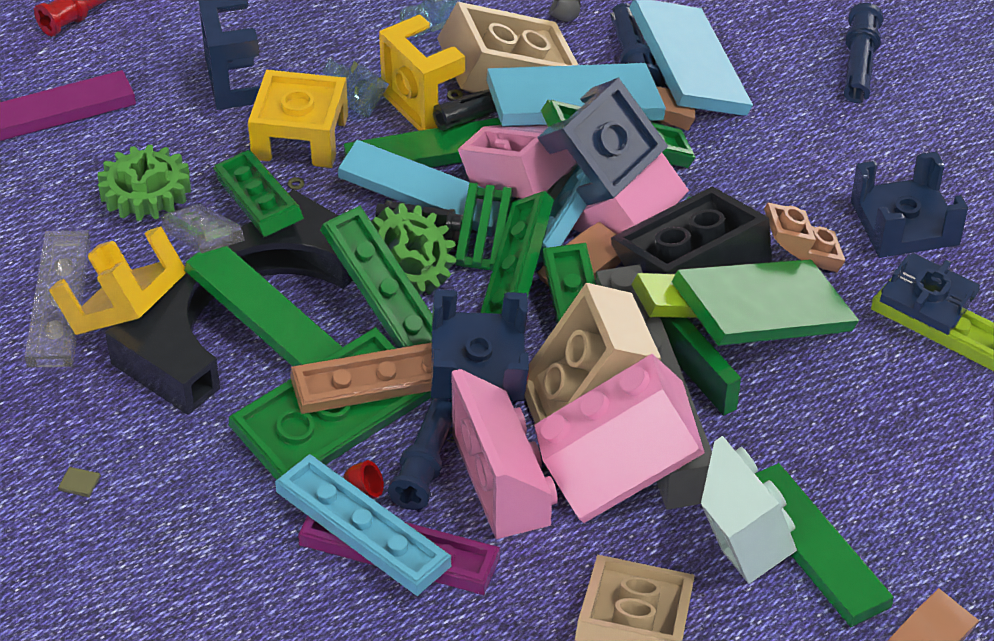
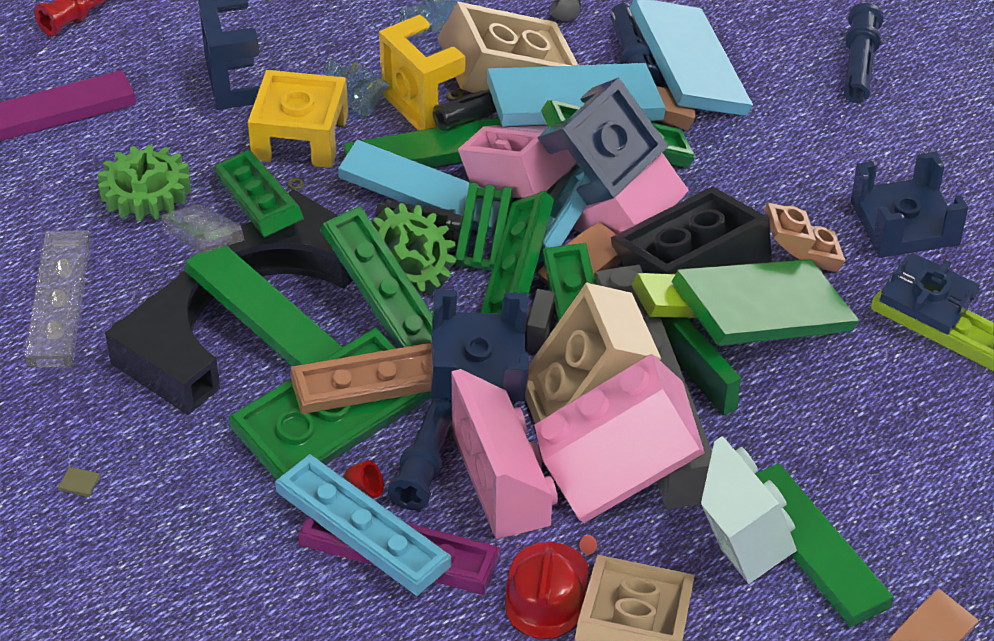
(124, 292): yellow panel -> none
(539, 319): none -> dark grey plate
(546, 589): none -> red piece
(588, 544): none -> coral piece

